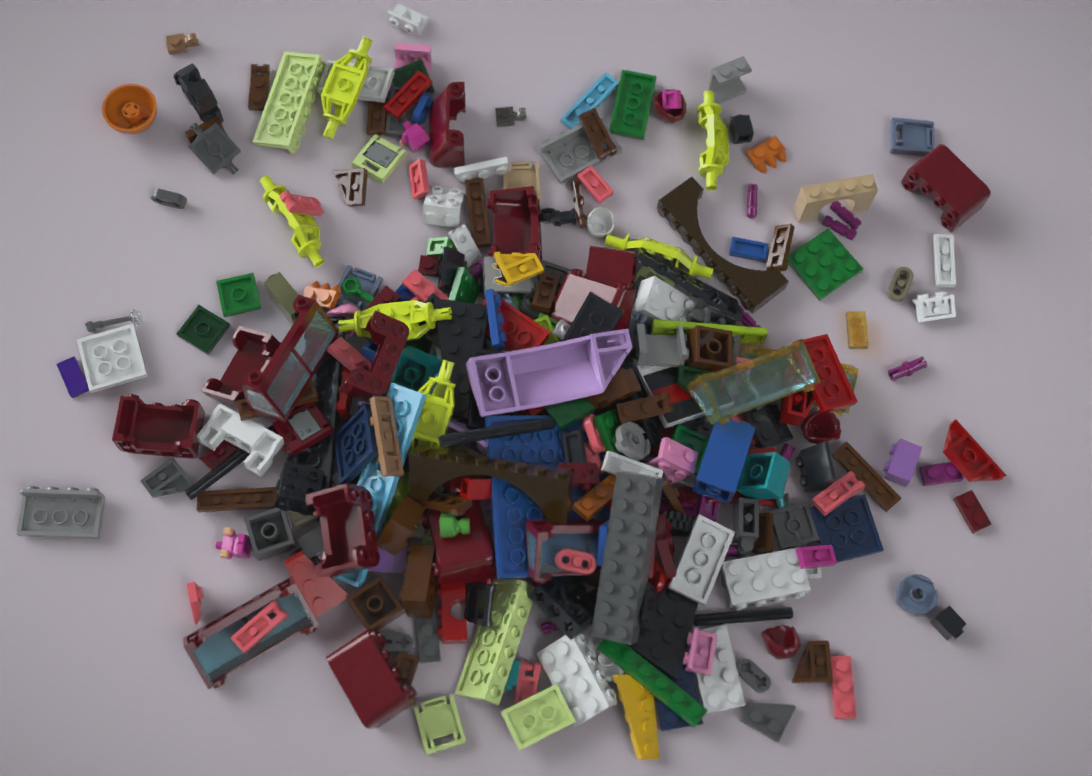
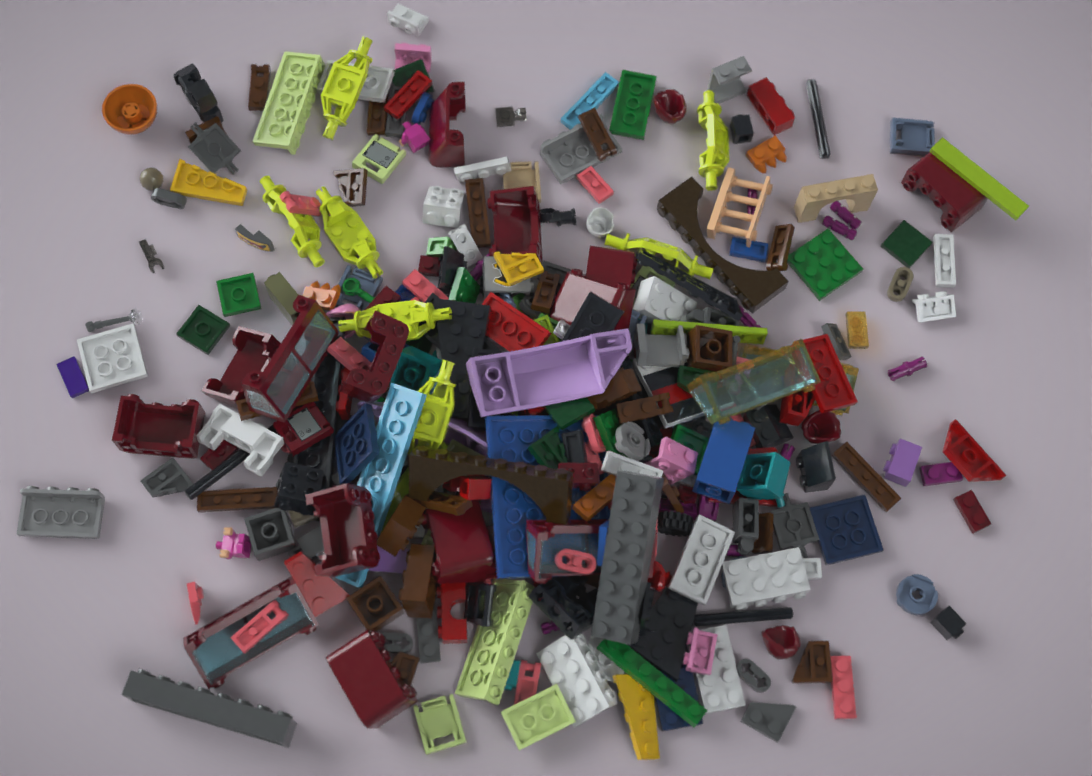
(149, 252): none -> clear smoke plate
(151, 178): none -> dark tan piece
(179, 43): medium nougat plate -> none
(198, 183): none -> yellow wing
(210, 709): none -> dark grey brick
(257, 240): none -> dark grey slope
(348, 233): none -> neon yellow plate
(386, 436): medium nougat hinge -> none
(418, 179): coral plate -> none
(451, 526): bright green piece -> none
(496, 319): blue plate -> none
(496, 432): black axle -> none
(549, 450): none -> dark green wing
(578, 203): reddish brown piece -> none
(665, 545): dark red container -> none
(671, 99): dark pink plate -> none
(725, 195): none -> light nougat fence
(770, 106): none -> red brick
(816, 556): dark pink plate -> none
(818, 119): none -> black axle
(837, 340): none -> dark grey plate
(837, 493): coral plate -> none
(906, 244): none -> dark green tile
(979, 178): none -> lime tile

